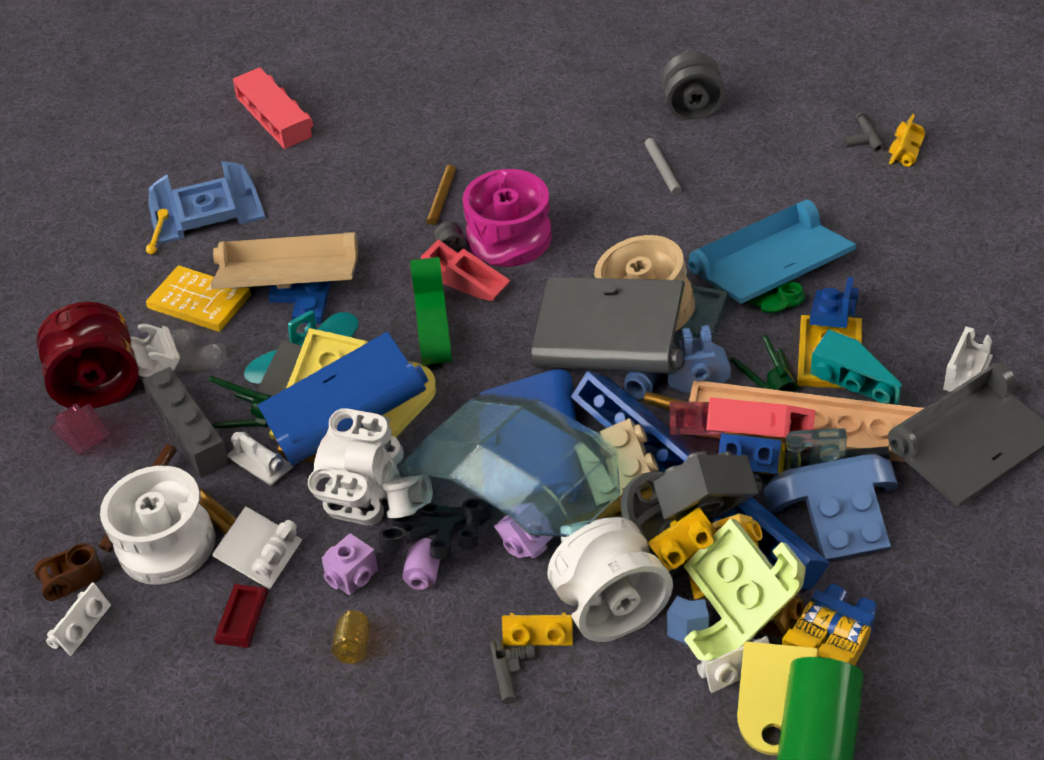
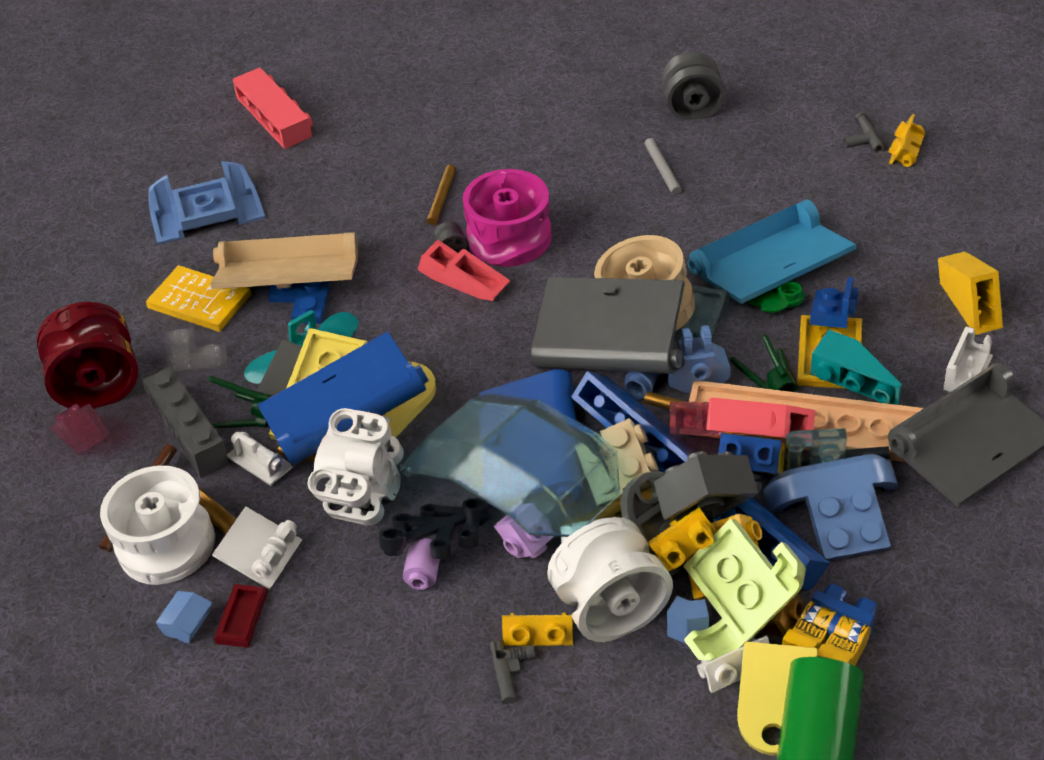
(70, 570): reddish brown piece -> none
(79, 620): white hinge -> none
(155, 351): white hinge -> none
(163, 214): yellow hinge -> none
(184, 616): none -> medium blue piece
(349, 564): lavender brick -> none
(351, 637): clear yellow brick -> none
(407, 495): white piece -> none
(430, 311): green beam -> none
(973, 290): none -> yellow slope

